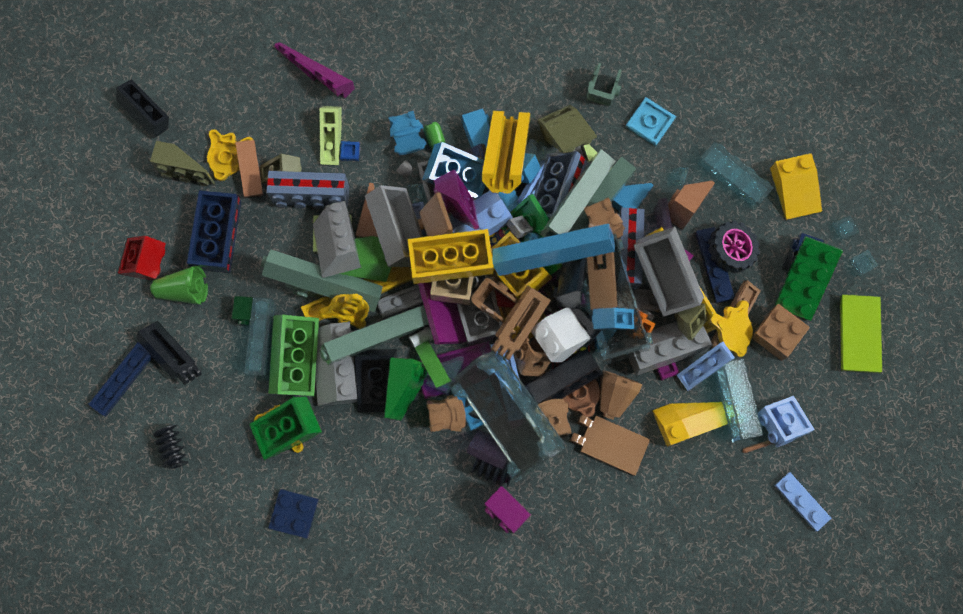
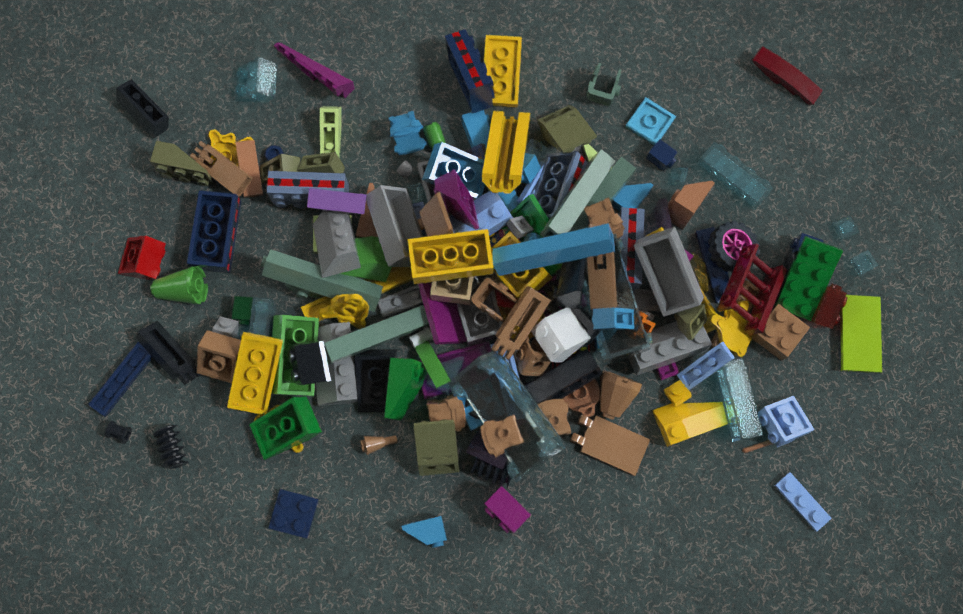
(118, 432): none -> black bush
(217, 356): none -> medium nougat brick
(223, 170): none -> medium nougat hinge
(227, 327): none -> light grey brick
(254, 373): none -> yellow plate
(256, 81): none -> clear light blue slope
(272, 152): none -> dark blue tile
(308, 363): none -> black slope
(321, 163): none -> olive slope
(336, 201): none -> medium lavender tile
(349, 151): blue tile -> none
(373, 443): none -> medium nougat cone
(428, 531): none -> dark azure slope
(436, 447): none -> olive slope
(470, 71): none -> dark blue brick
(501, 435): none -> medium nougat piece
(503, 65): none -> yellow plate
(662, 155): none -> dark blue brick
(677, 393): none -> yellow plate
(700, 272): none -> clear yellow helmet
(767, 290): none -> dark red fence
(787, 75): none -> dark red slope
(797, 186): yellow slope -> none
(830, 306): none -> clear red brick

